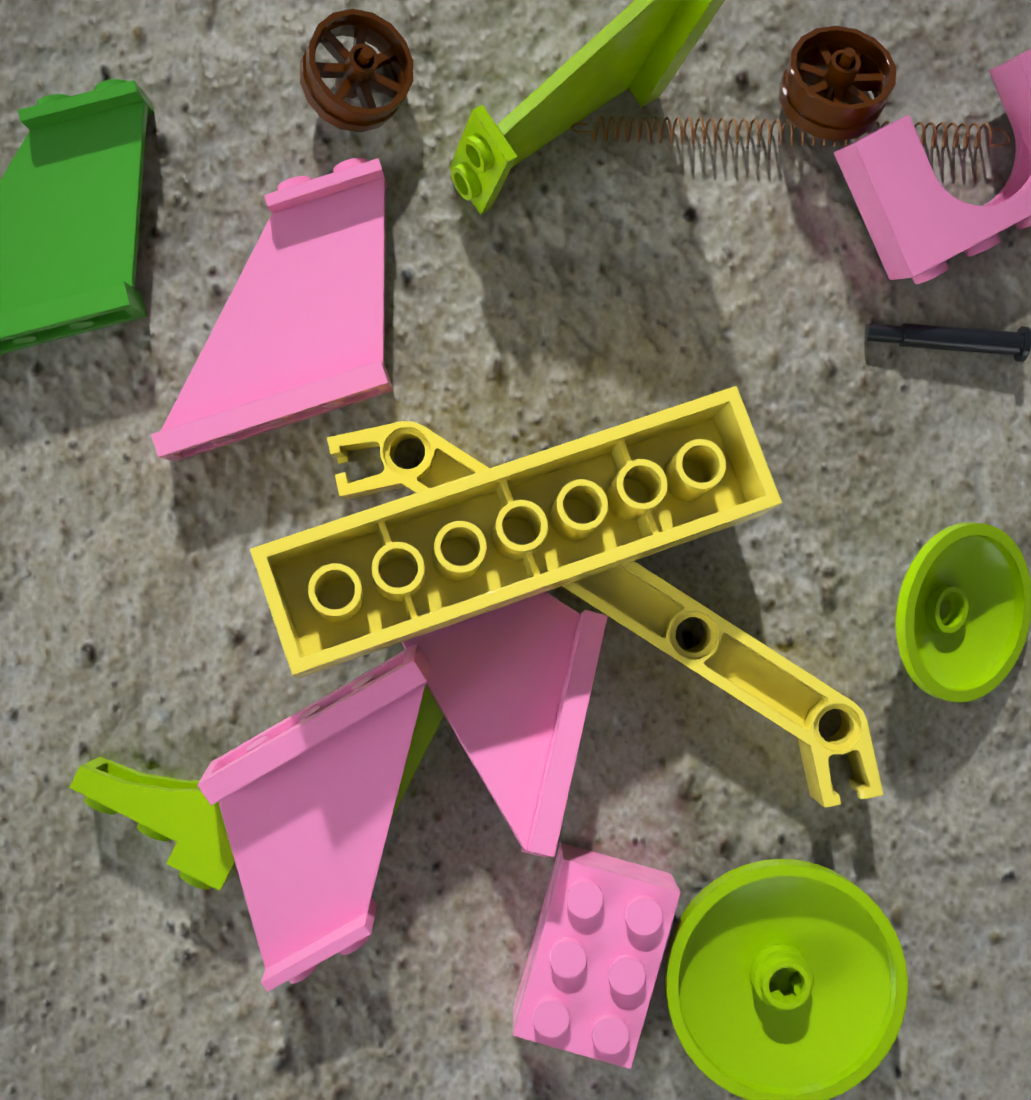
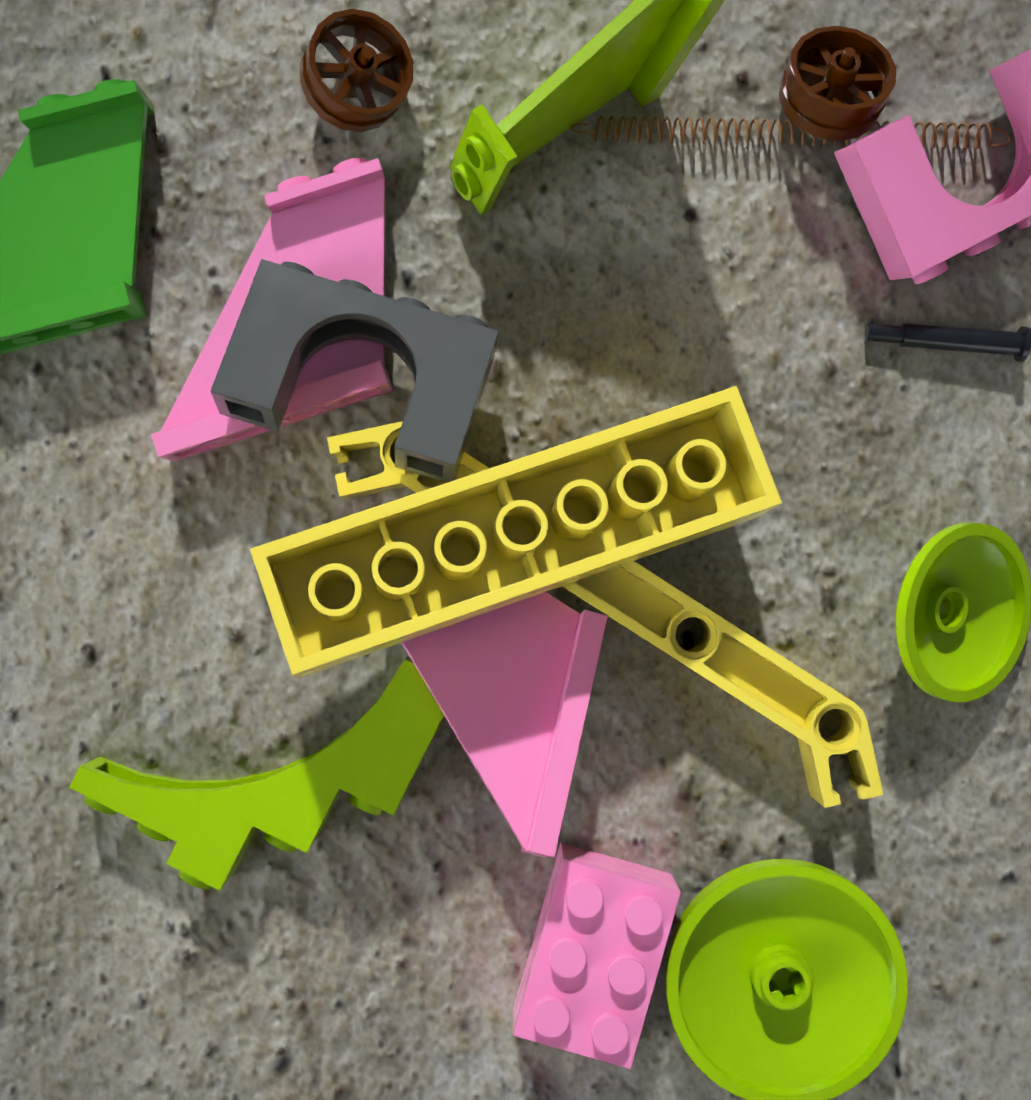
(298, 313): none -> dark grey arch
(314, 812): bright pink piece -> none

